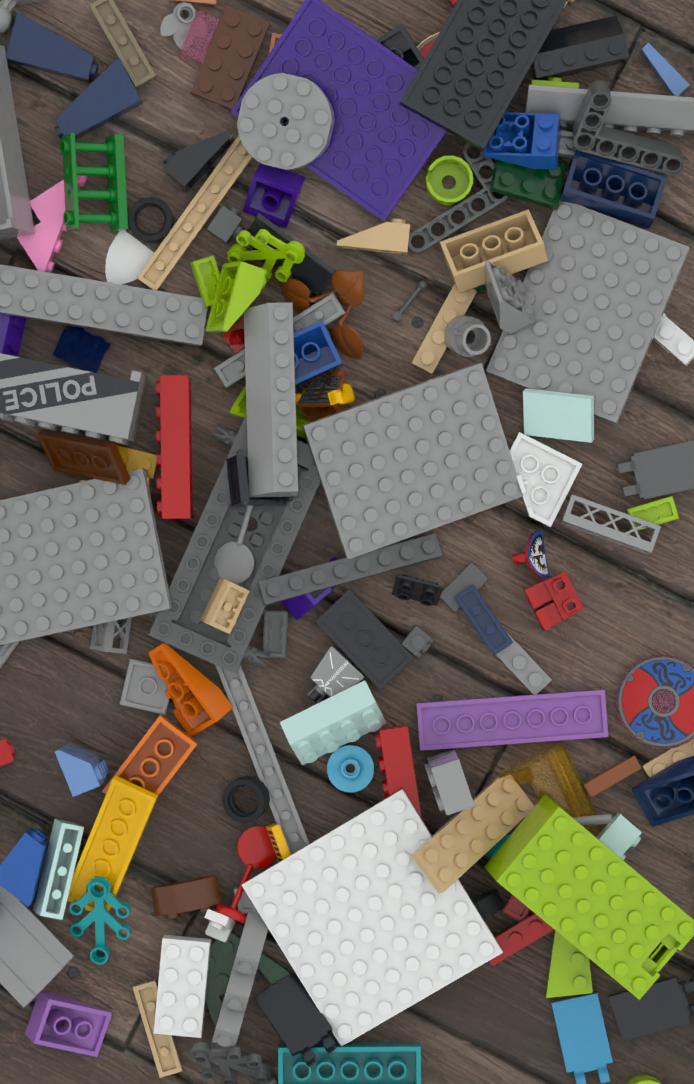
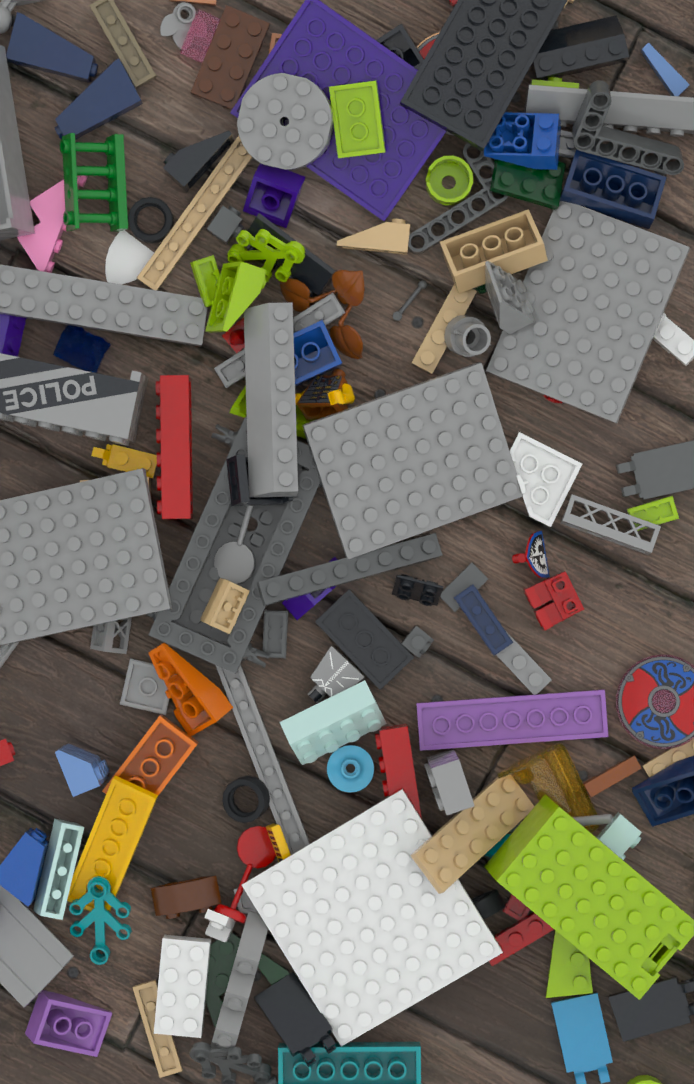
(84, 456): reddish brown plate -> none
(357, 119): none -> lime plate
(558, 415): light aqua tile -> none

